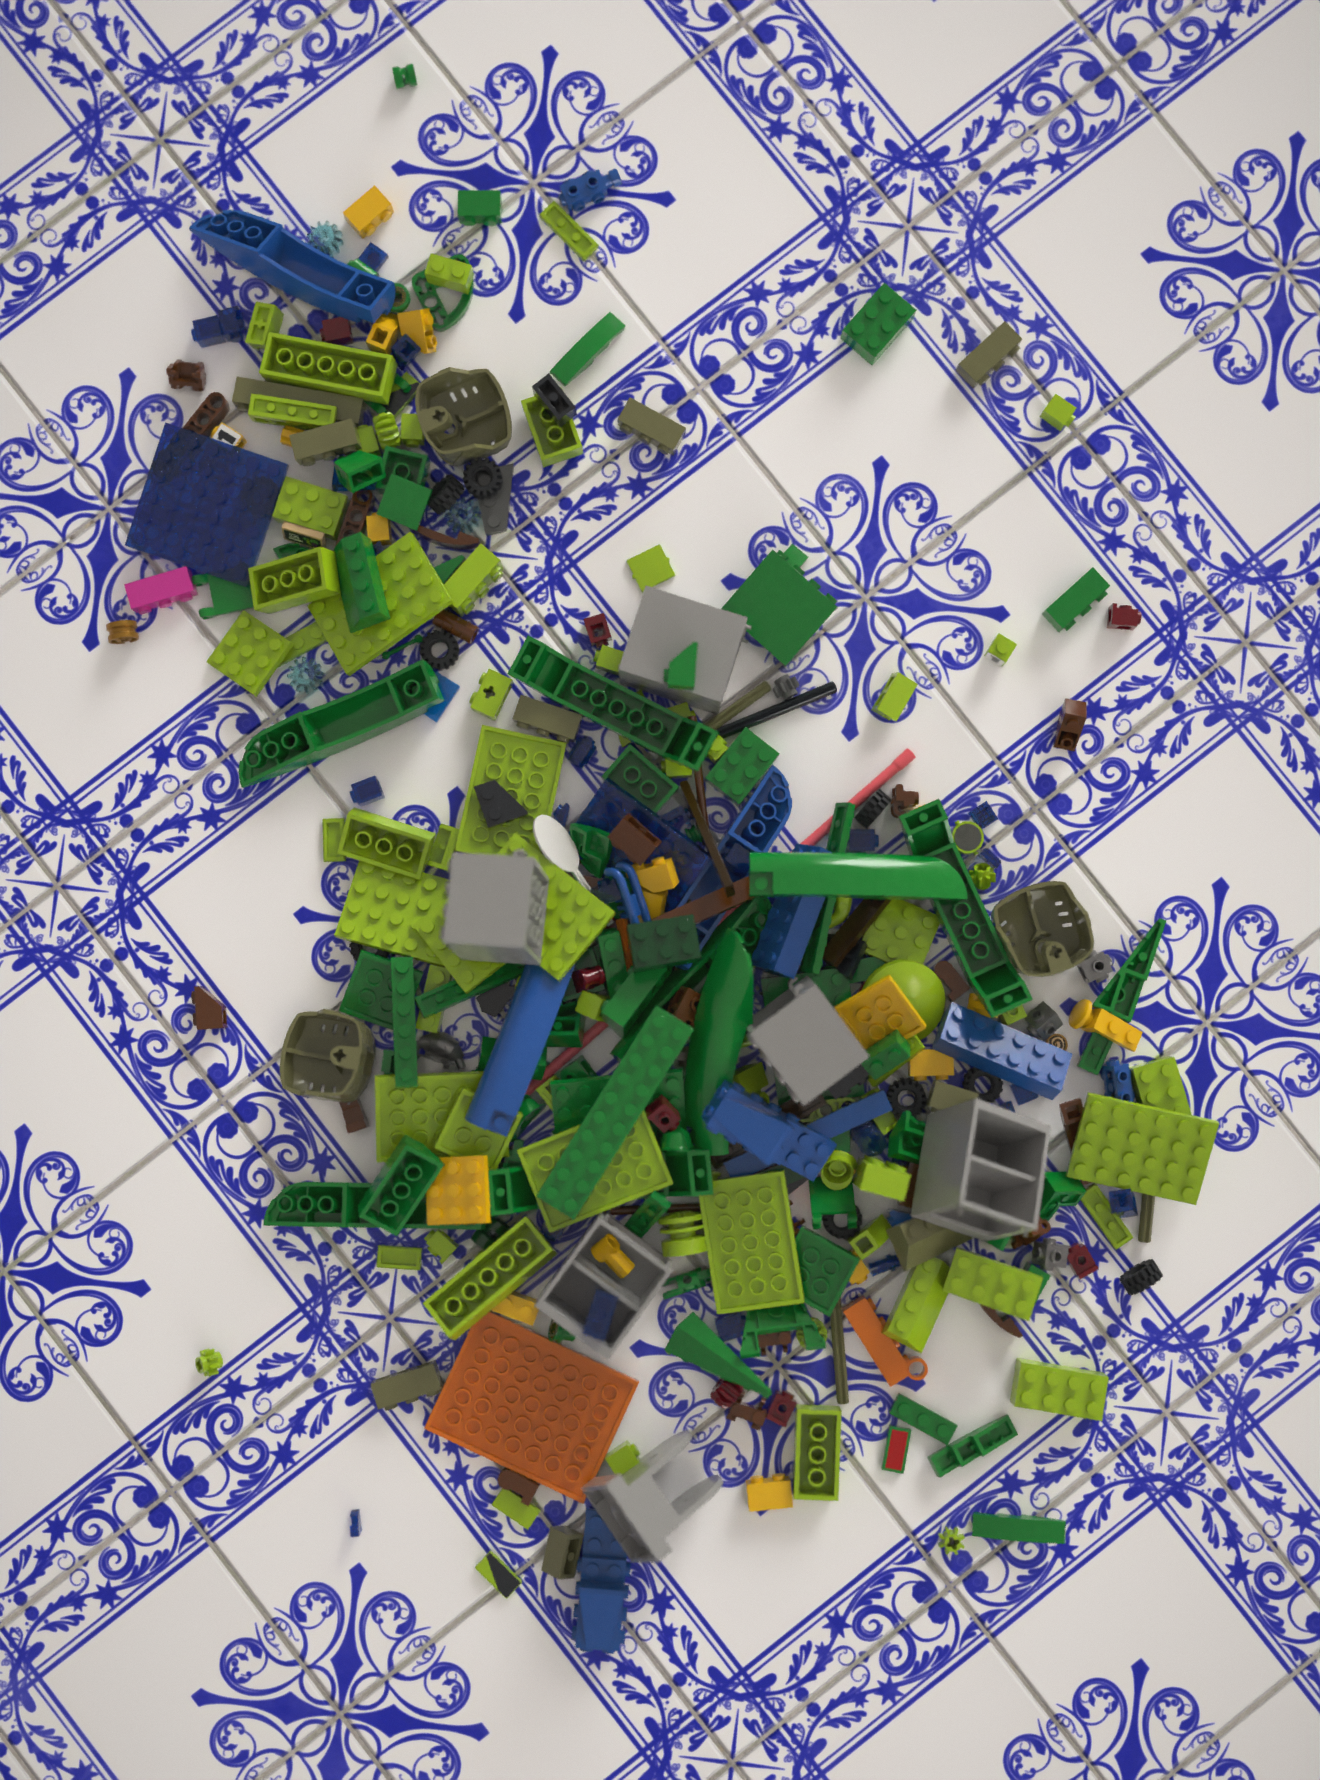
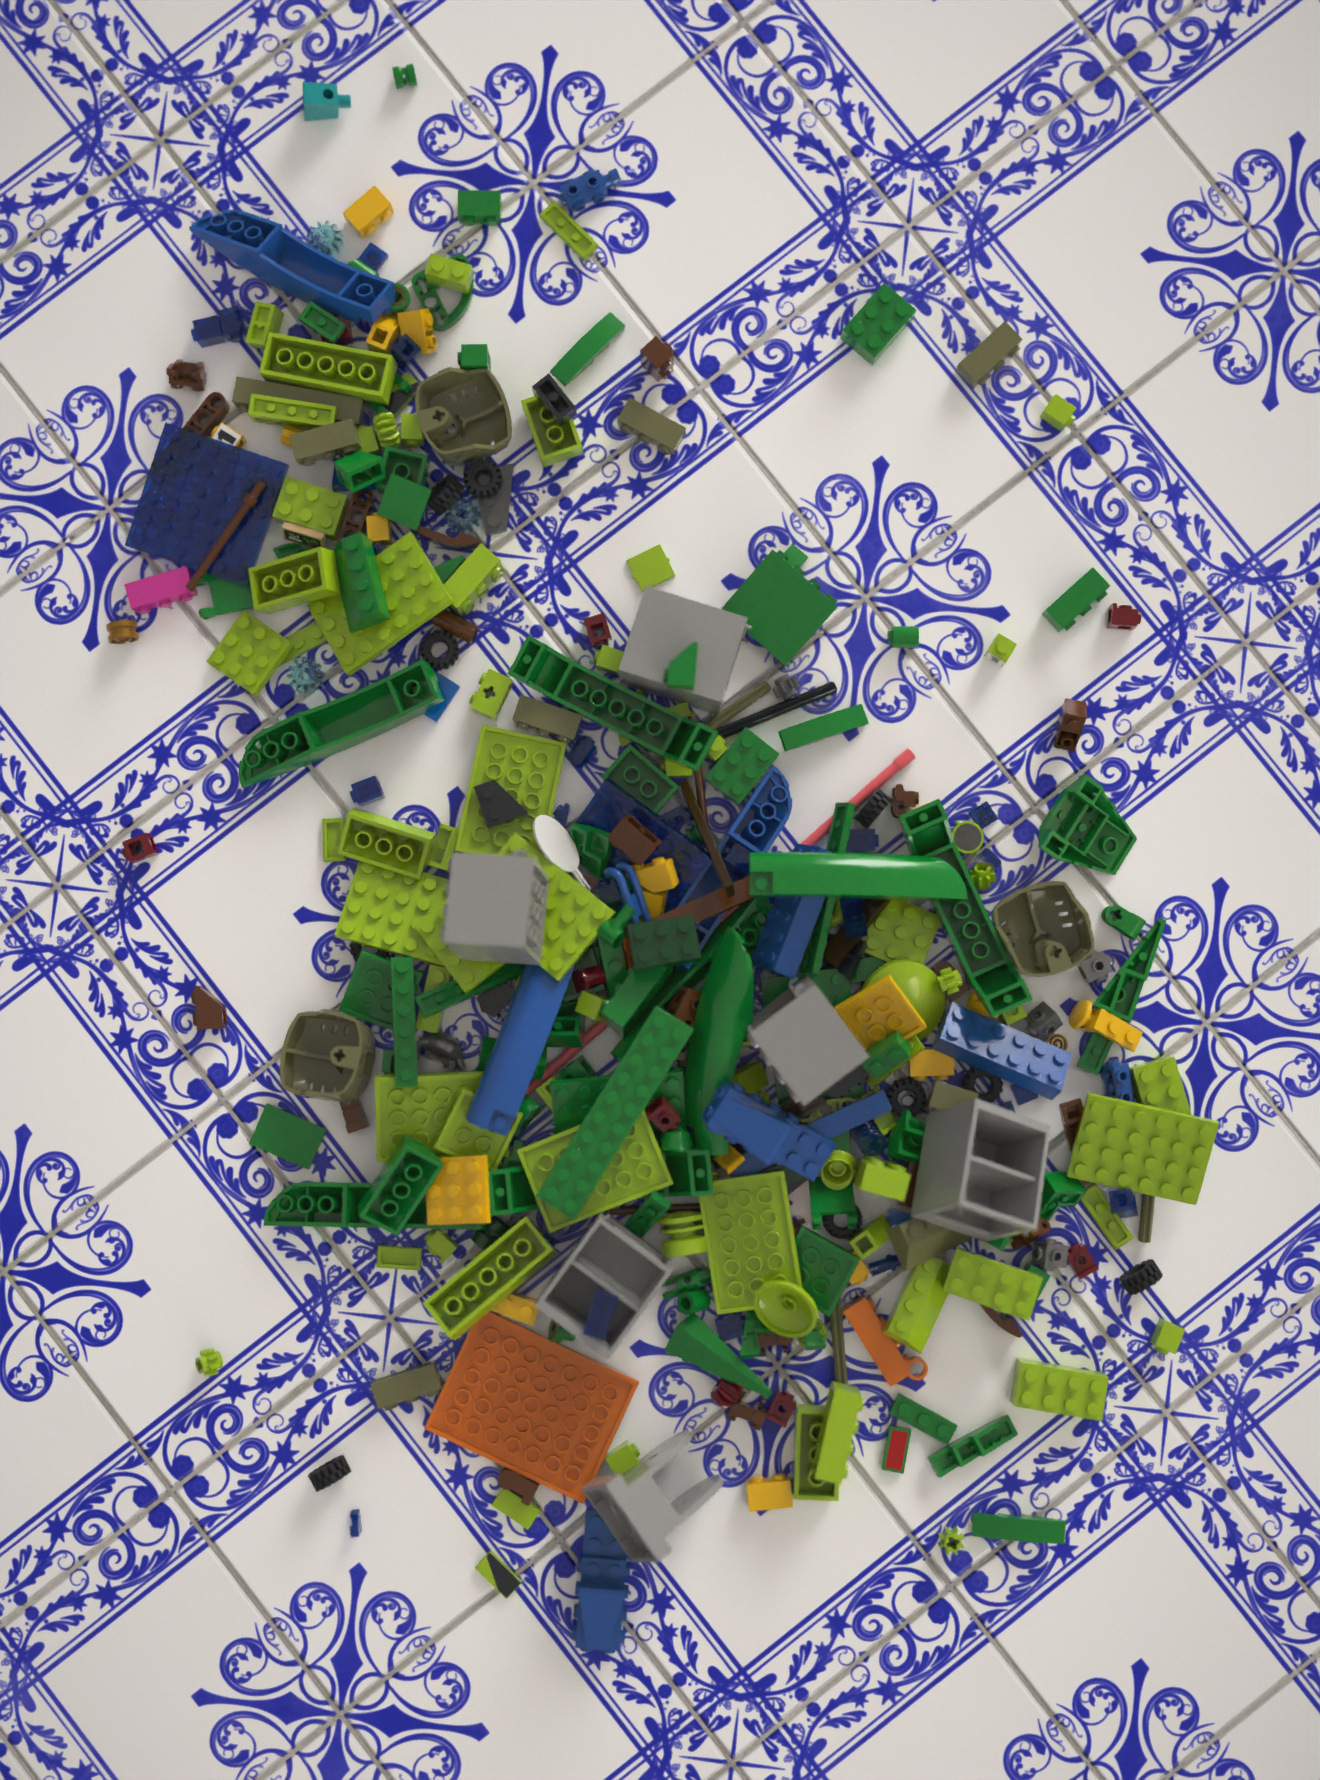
(130, 848): none -> dark red brick
(249, 501): none -> reddish brown bar
(288, 1136): none -> green tile
(322, 101): none -> teal torso
(322, 322): none -> green plate
(329, 1473): none -> black tyre
(417, 639): green hinge -> none
(474, 357): none -> green brick
(562, 1552): olive brick -> none
(609, 1251): yellow piece -> none
(613, 930): none -> green pin
(657, 358): none -> reddish brown brick
(693, 1301): none -> green brick
(730, 1161): none -> yellow tile
(785, 1309): none -> lime dish
(823, 727): none -> green slope
(836, 1432): none -> lime brick
(853, 917): none -> clear blue plate
(894, 696): lime hinge -> none
(903, 637): none -> green brick
(949, 980): none -> lime gear
(1086, 828): none -> green wedge
(1126, 922): none -> green piece
(1167, 1337): none -> lime brick

